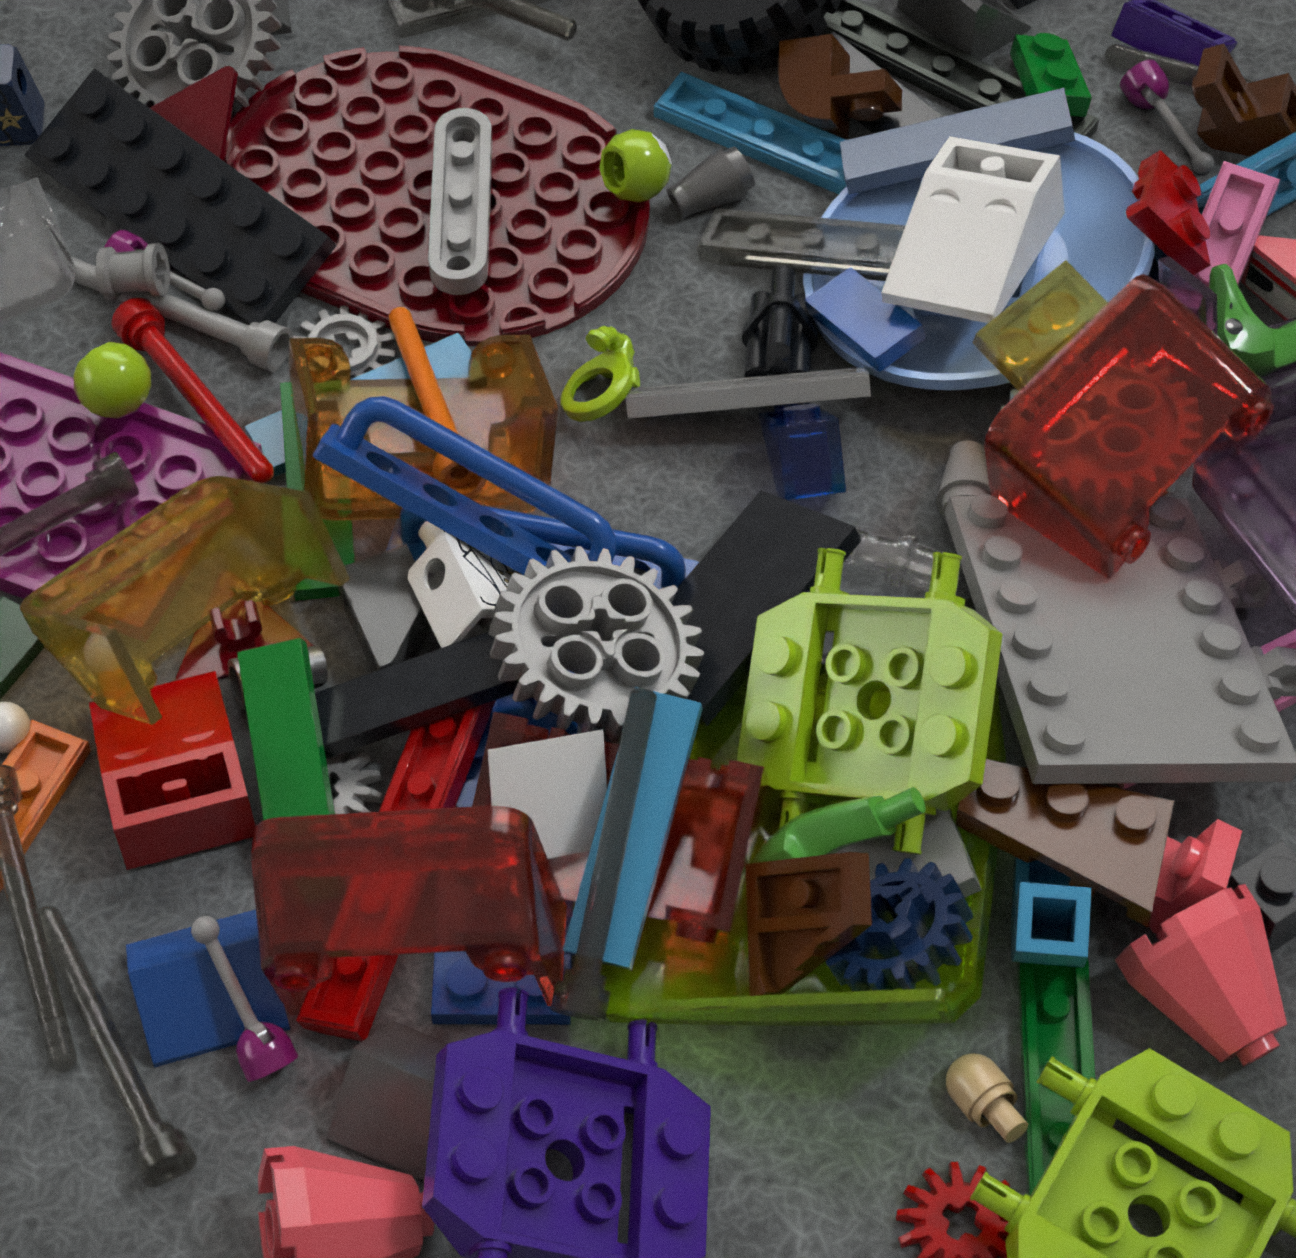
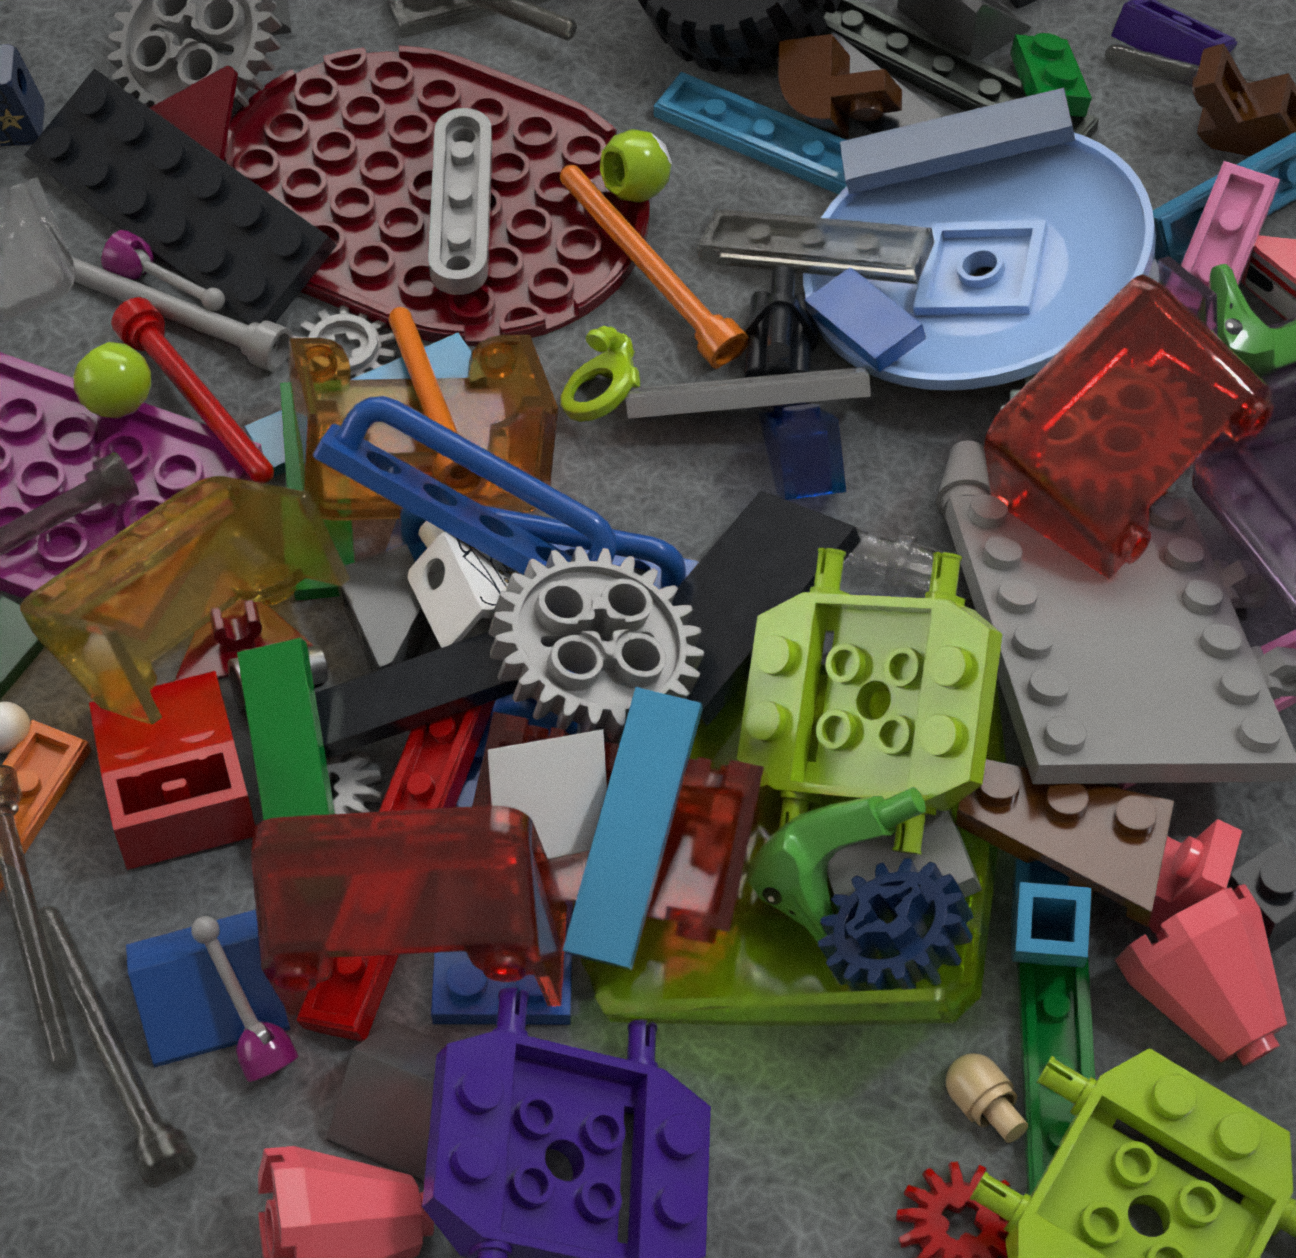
(132, 271): light grey bush -> none
(583, 988): clear smoke piece -> none
(712, 183): flat silver cone -> none
(717, 337): none -> orange piece
(803, 915): reddish brown wing -> none
(975, 229): white slope -> none
(1039, 324): clear yellow wing -> none
(1148, 90): hinge -> none
(1170, 211): red wing -> none

